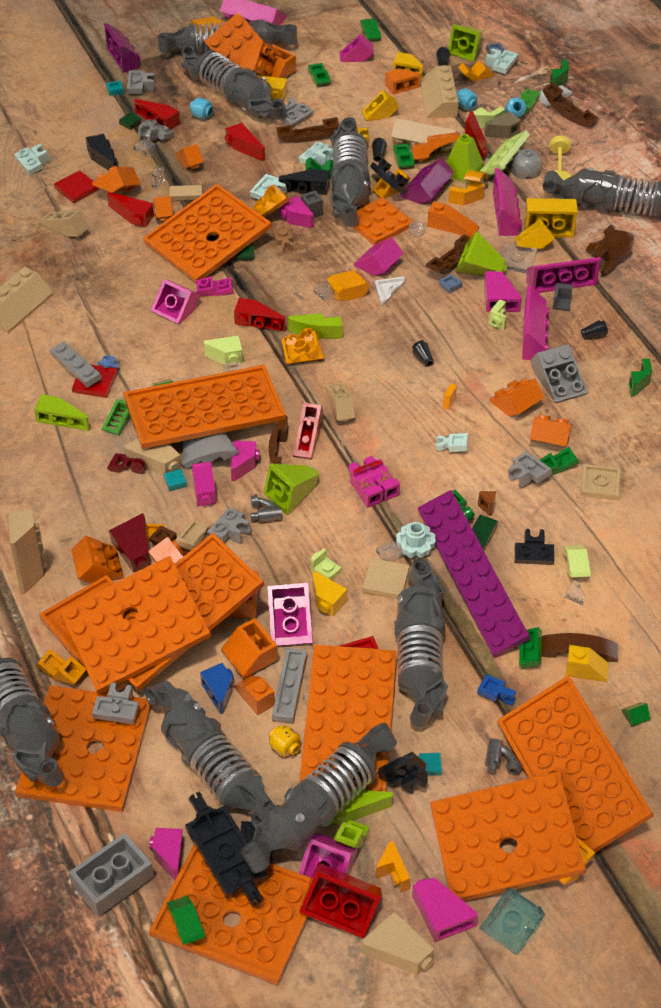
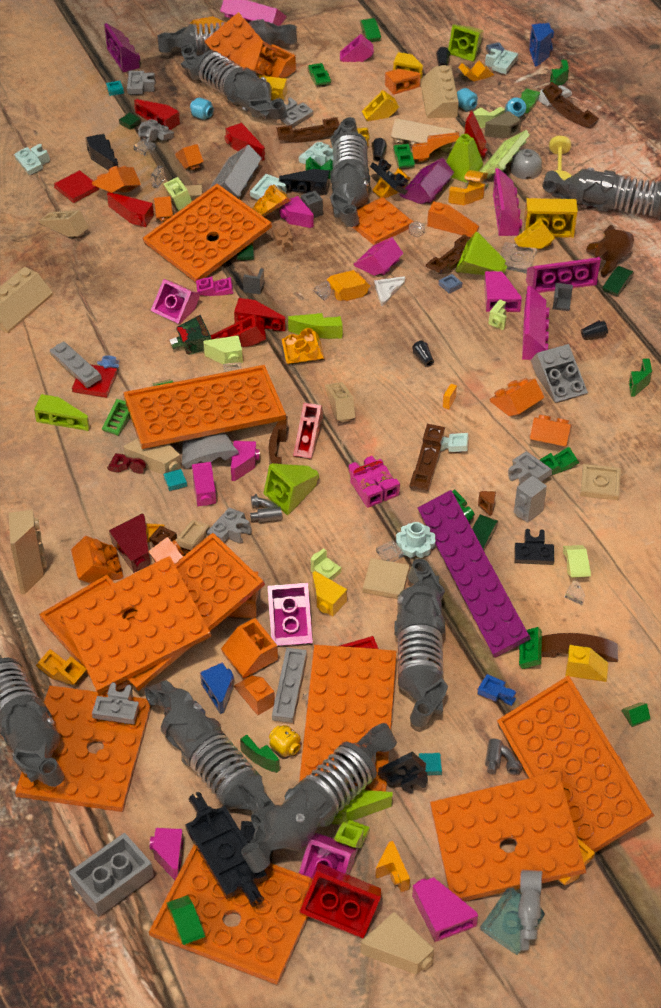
(178, 193): none -> yellowish green slope
(191, 336): none -> clear green torso
(238, 171): none -> light grey slope
(249, 331): none -> red slope
(254, 284): none -> dark grey panel
(263, 757): none -> green slope
(428, 457): none -> reddish brown slope
(529, 905): none -> light grey piece
(530, 499): none -> light grey brick
(540, 42): none -> blue slope
(617, 280): none -> dark green slope

